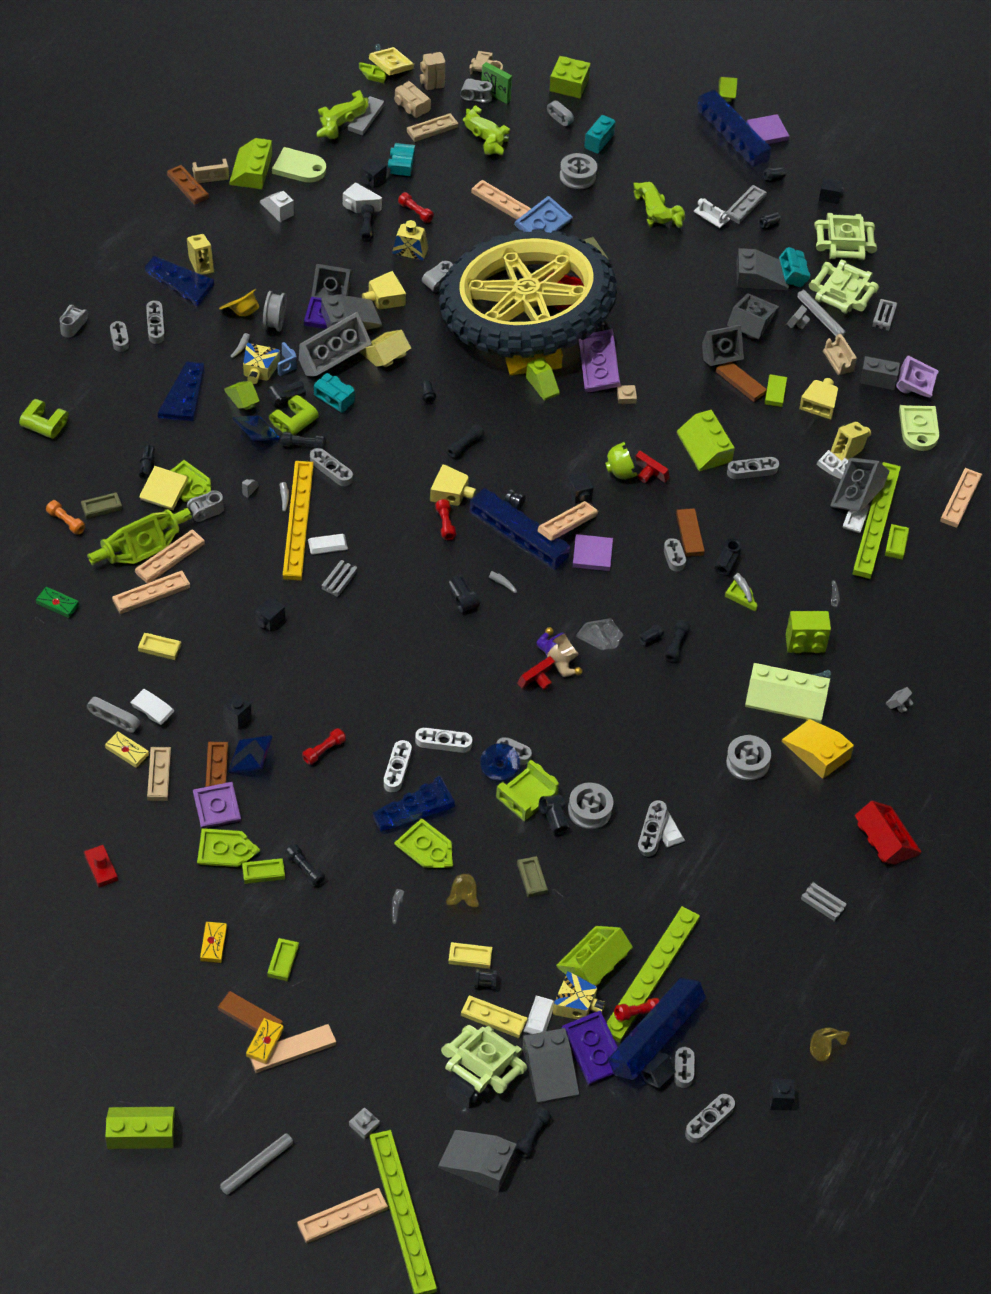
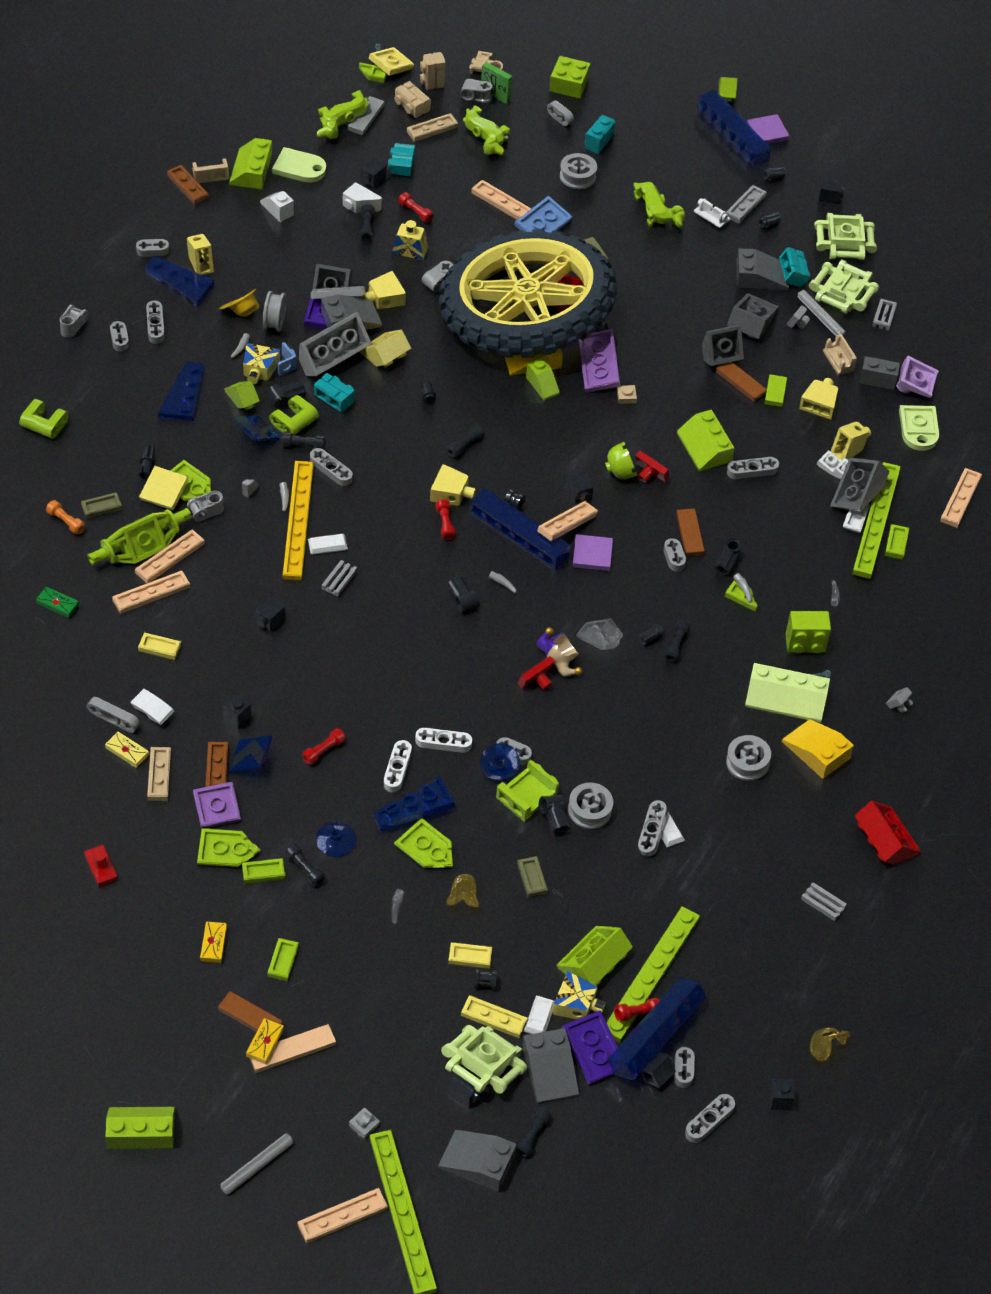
(152, 247): none -> light grey beam
(332, 845): none -> clear blue dish
(347, 291): none -> light grey tile

